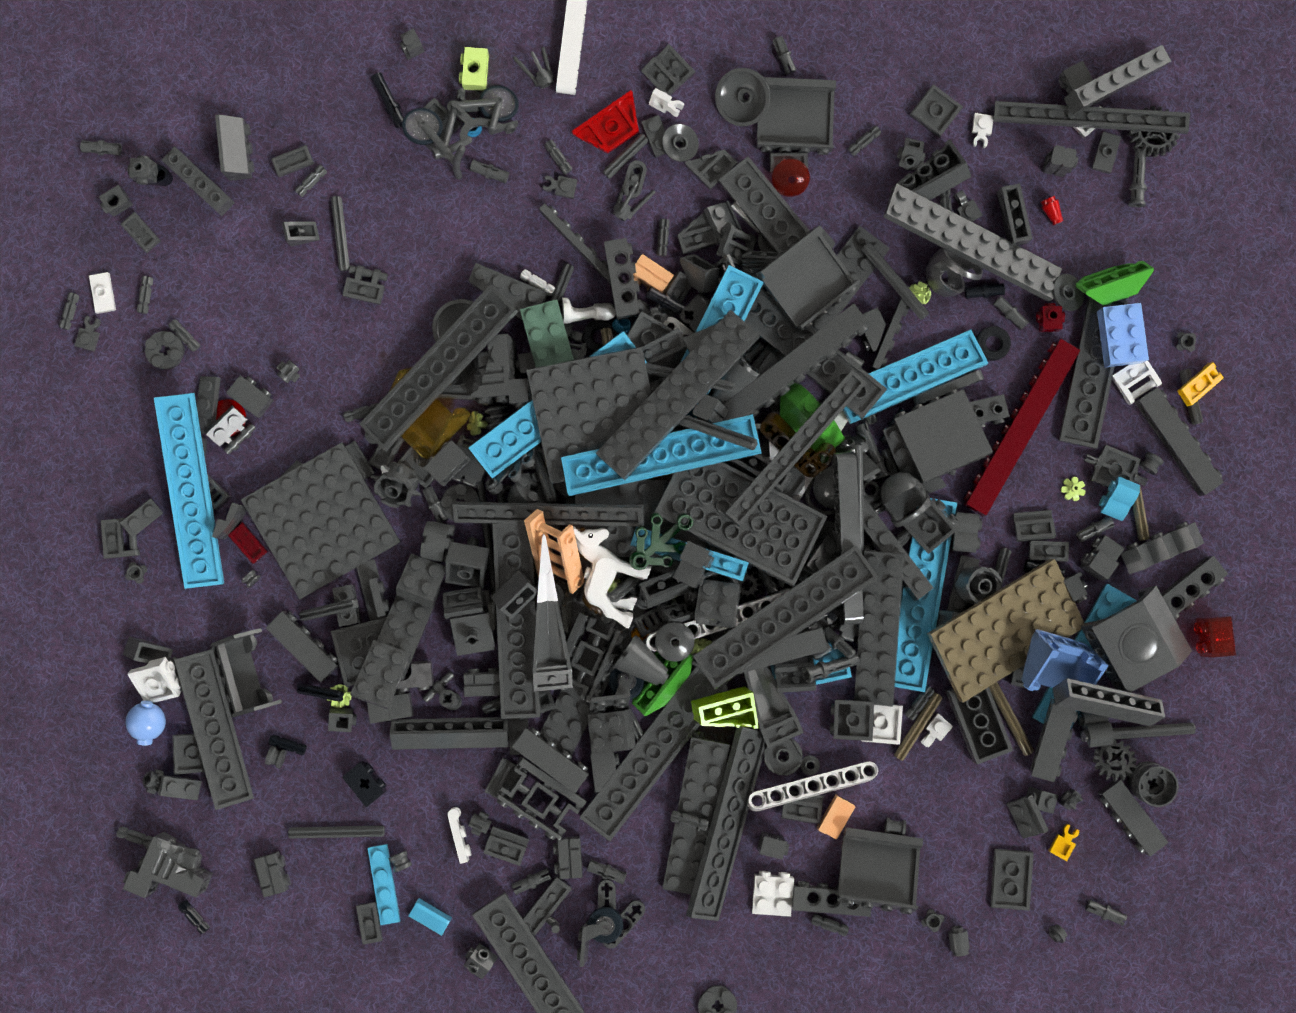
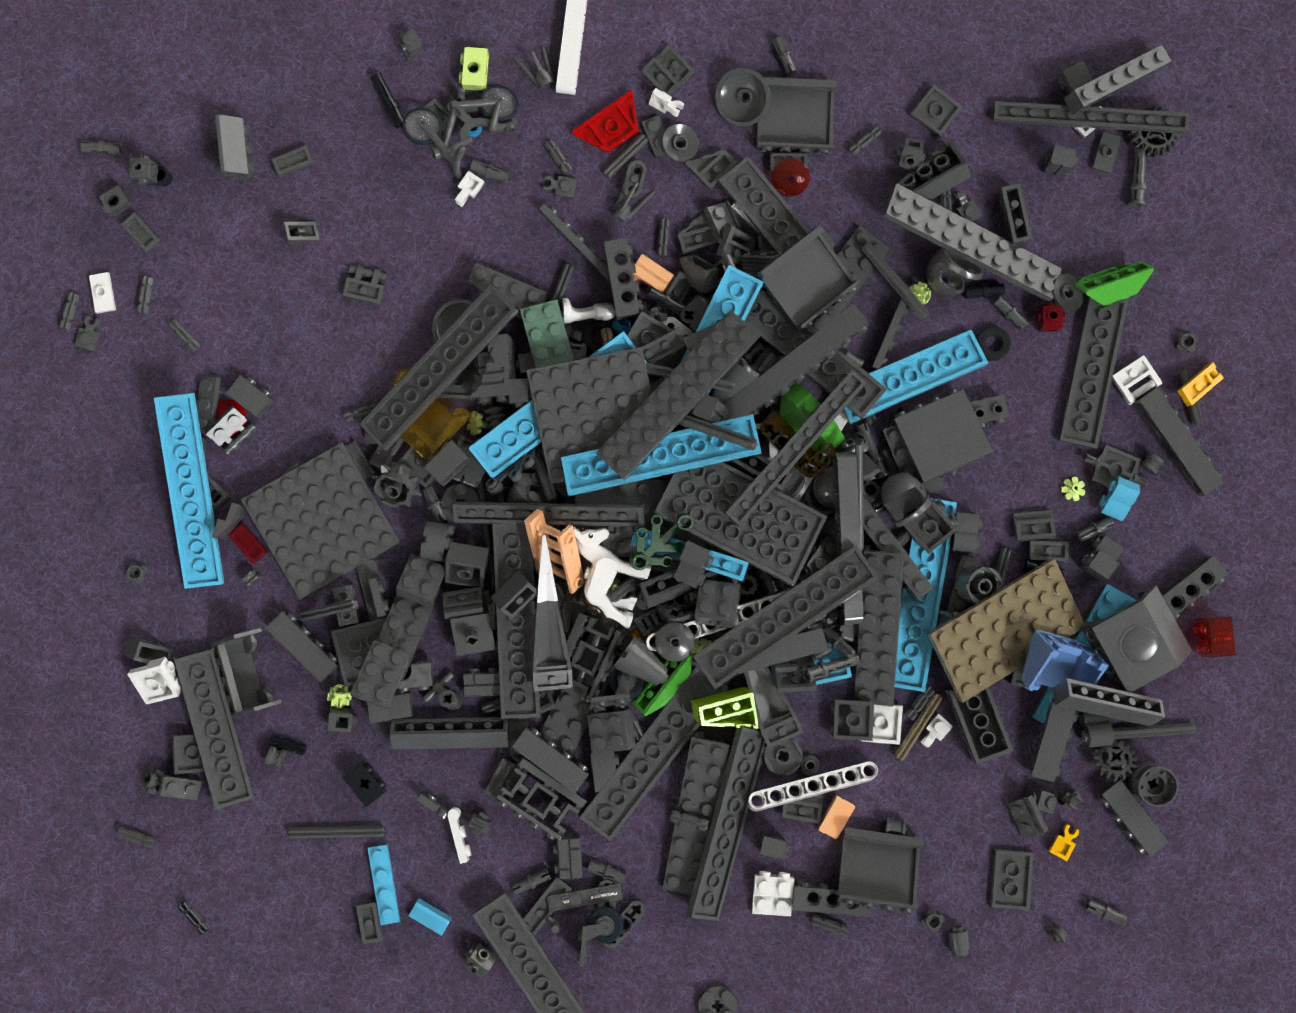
(114, 540): dark grey plate -> none
(141, 517): dark grey plate -> none
(145, 722): light blue brick -> none
(168, 864): dark grey brick -> none
(174, 355): dark grey plate -> none
(198, 181): dark grey brick -> none
(272, 874): dark grey brick -> none
(288, 371): dark grey gear -> none
(310, 180): dark grey axle -> none
(320, 692): black axle -> none
(340, 233): dark grey axle -> none
(400, 861): dark grey wheel -> none
(430, 802): none -> dark grey plate
(469, 186): none -> white plate
(506, 845): dark grey plate -> none
(537, 282): white axle -> none
(584, 897): none -> flat silver sticker
(875, 330): dark grey slope -> none
(940, 391): dark grey beam -> none
(982, 126): white plate -> none
(1011, 719): dark tan axle -> none
(1021, 428): dark red brick -> none
(1052, 209): red cone -> none
(1076, 587): dark grey brick -> none
(1122, 335): light blue brick -> none
(1140, 518): dark tan axle -> none
(1162, 547): dark grey brick -> none

